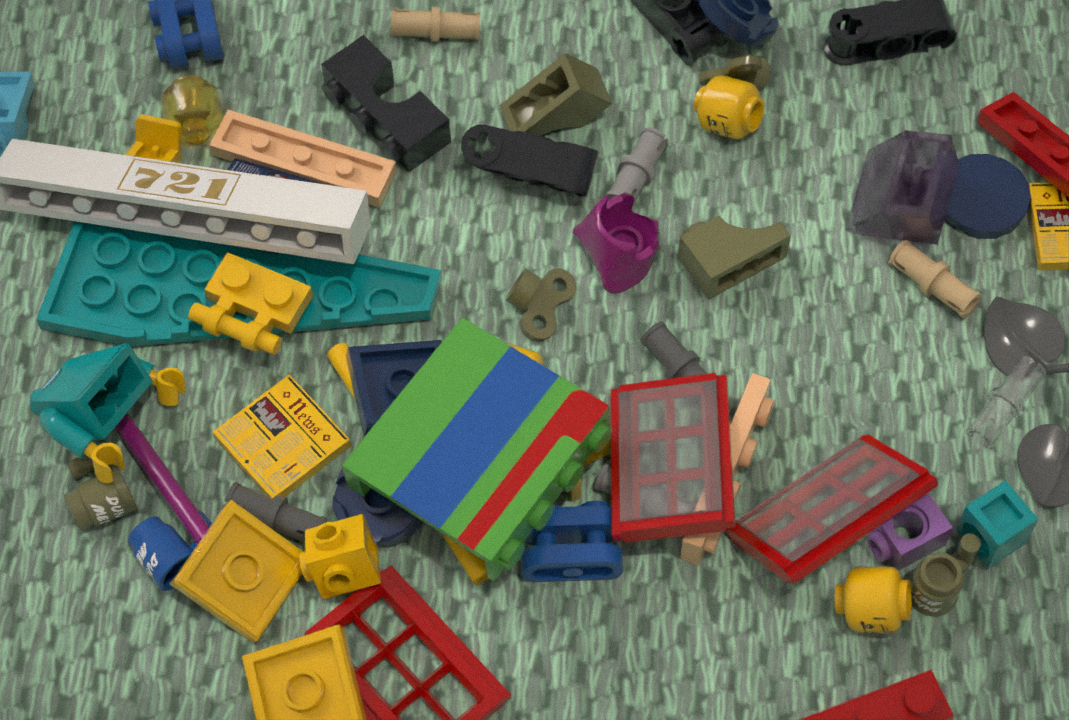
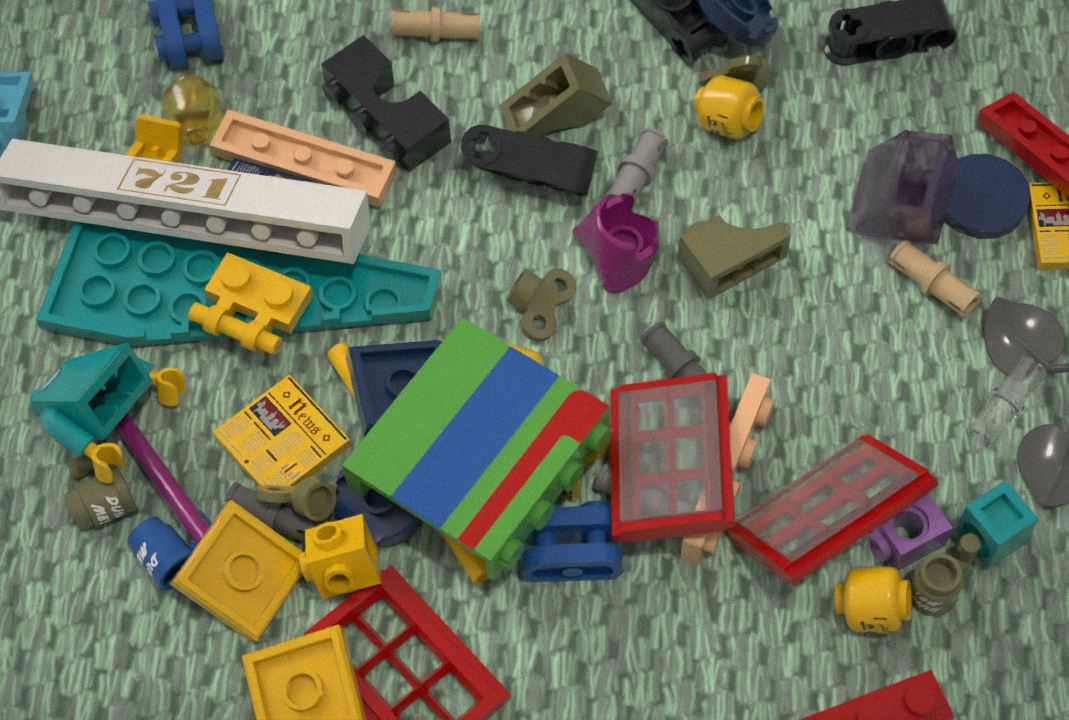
(309, 498): none -> olive piece

